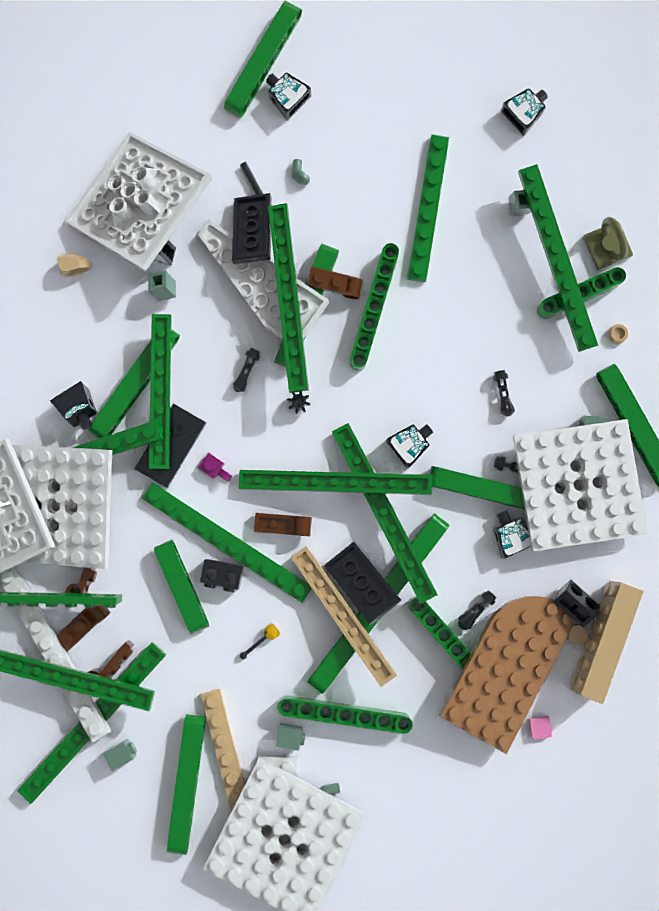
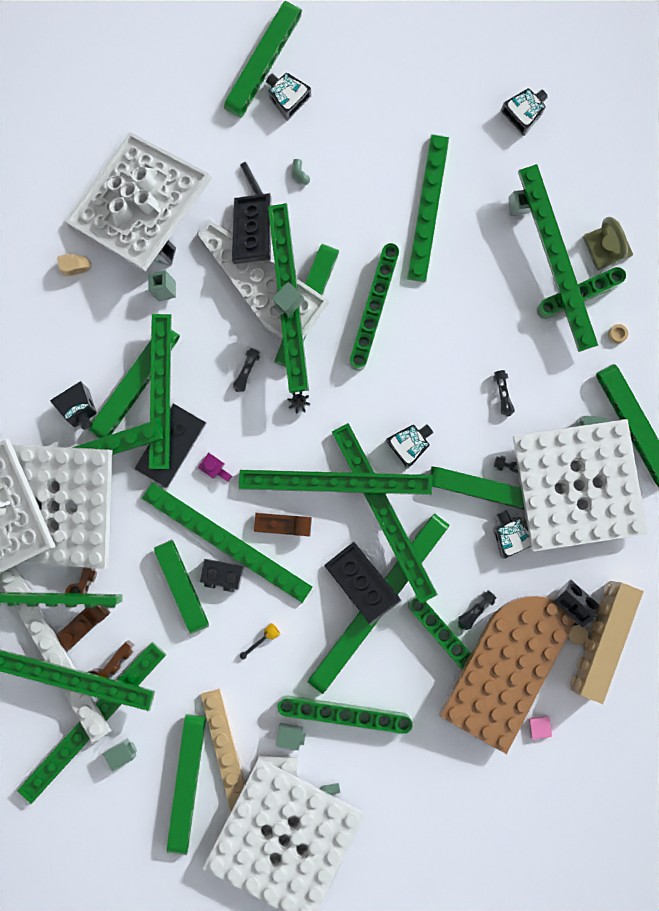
(288, 300): none -> sand green brick
(334, 282): reddish brown plate -> none
(344, 617): tan plate -> none

